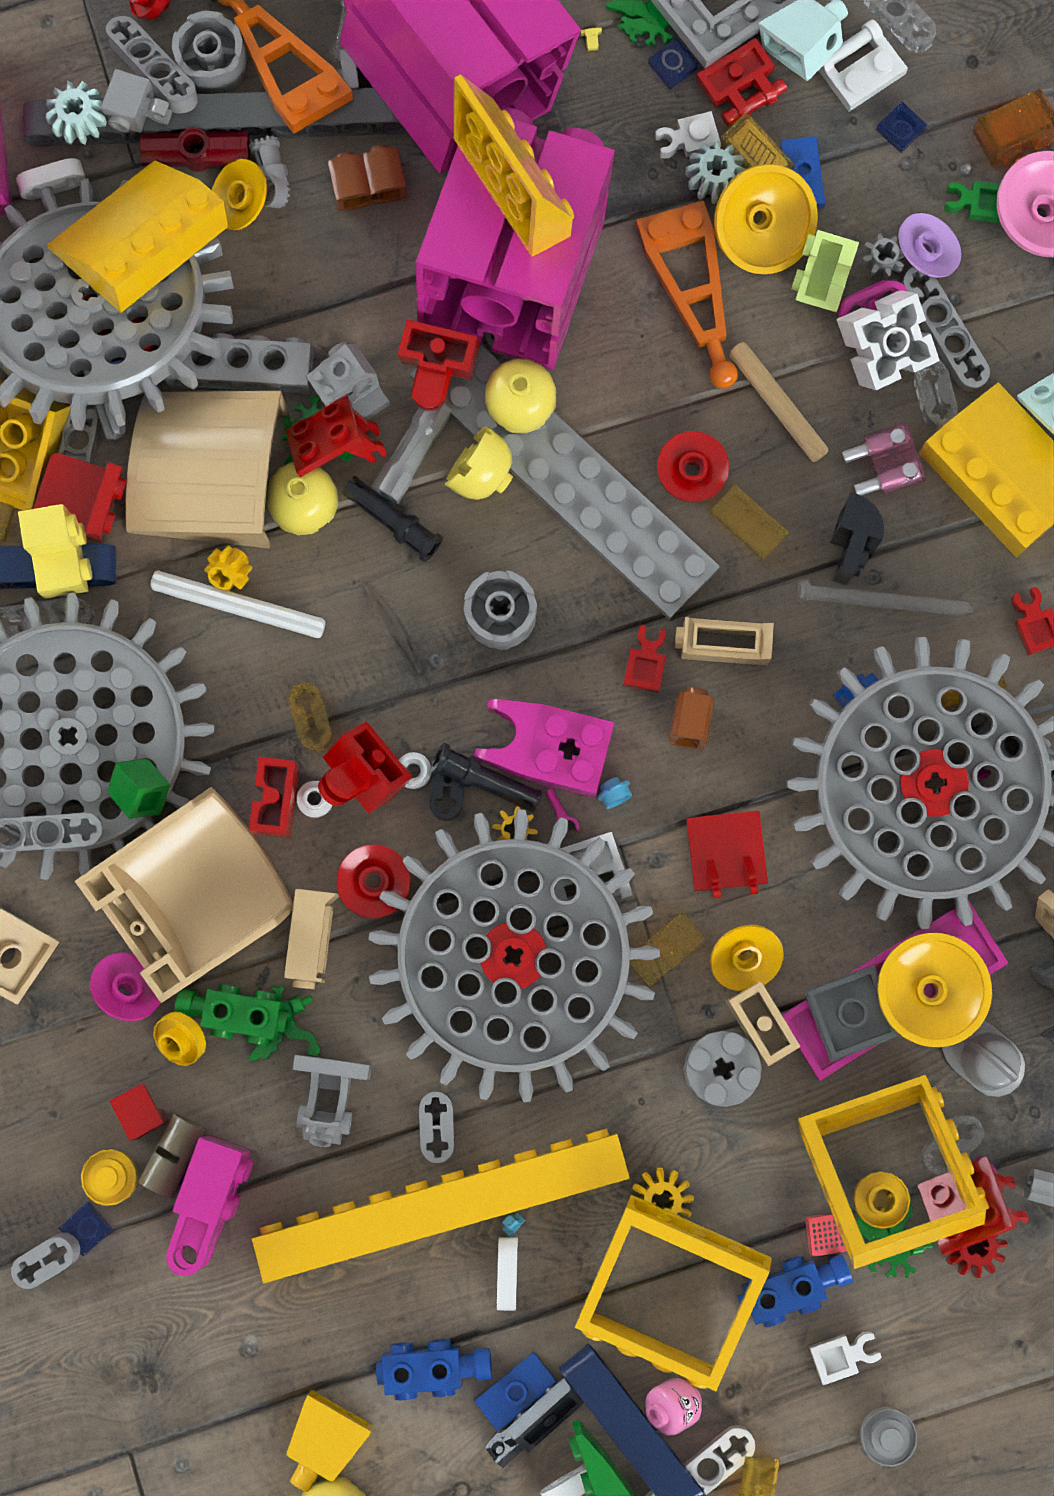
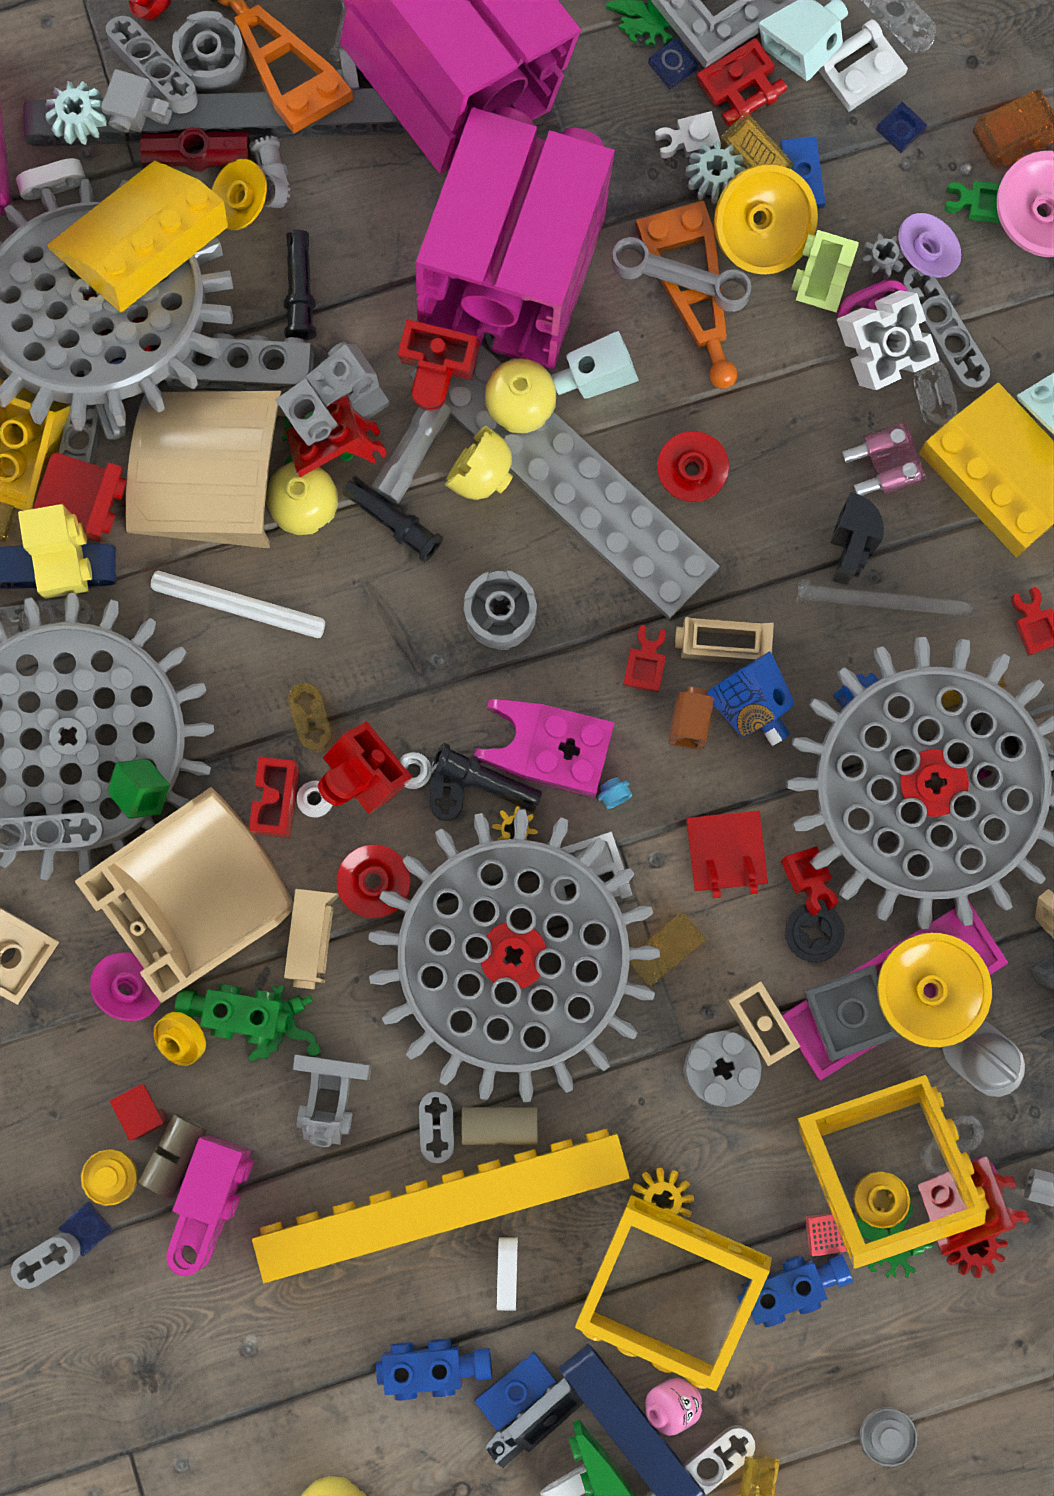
(228, 568): yellow gear -> none
(298, 403): none -> light grey brick
(299, 300): none -> black pin
(324, 1440): yellow torso -> none
(367, 178): dark orange brick -> none
(499, 1125): none -> dark tan pin
(509, 169): yellow slope -> none
(512, 1223): medium azure piece -> none
(558, 809): dark pink hand -> none
(591, 38): light yellow piece -> none
(609, 366): none -> light aqua torso
(681, 274): none -> light grey piece
(749, 522): clear yellow plate -> none
(755, 699): none -> blue torso
(756, 965): yellow dish -> none
(778, 402): tan axle -> none
(809, 880): none -> red plate
(821, 949): none -> black gear
(837, 1358): white plate -> none

